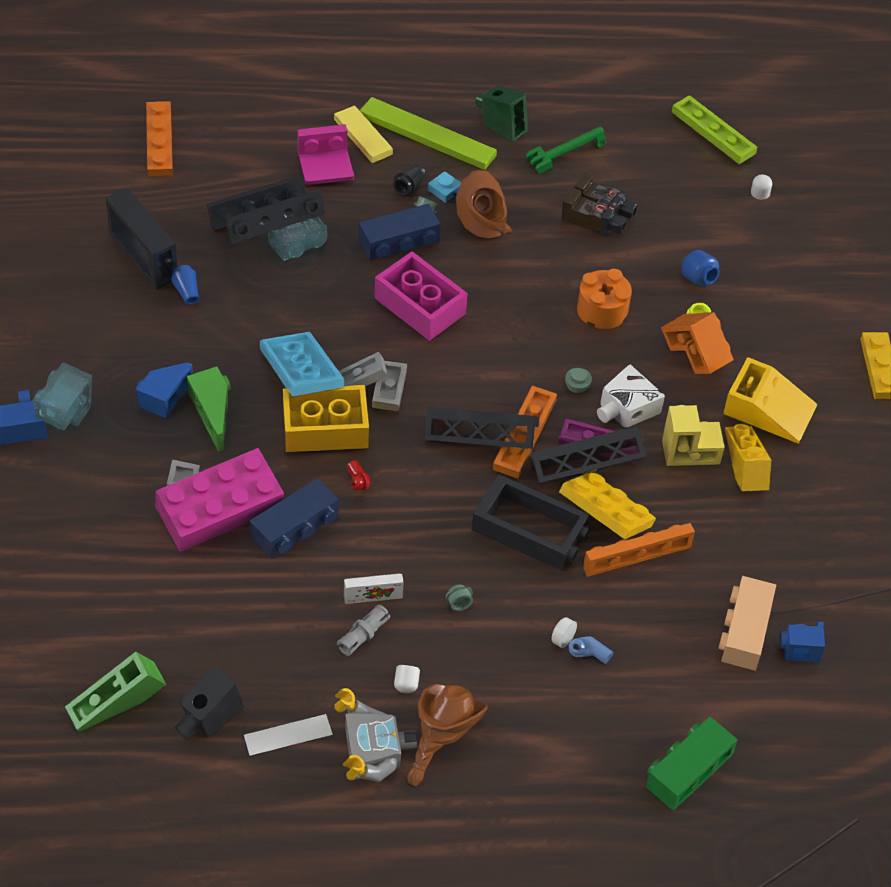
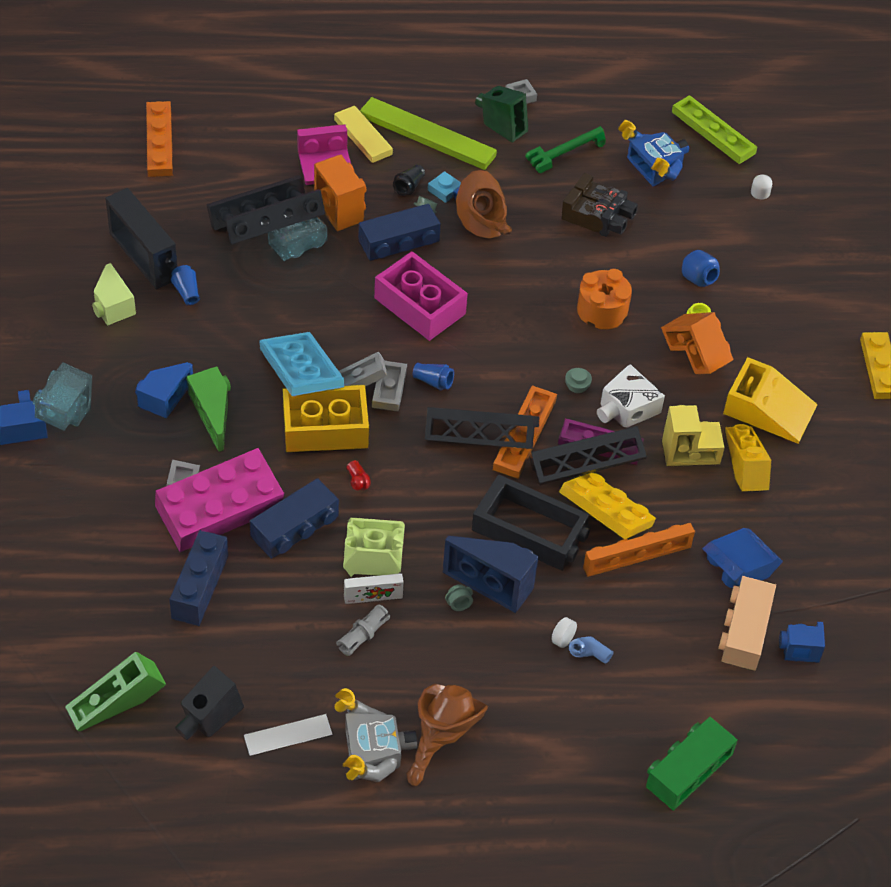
(112, 297): none -> yellowish green slope
(199, 578): none -> dark blue brick
(340, 192): none -> orange brick
(373, 547): none -> yellowish green slope
(406, 678): white piece -> none
(436, 375): none -> blue cone
(492, 569): none -> dark blue slope
(525, 87): none -> light grey plate
(654, 155): none -> blue torso
(742, 555): none -> blue slope

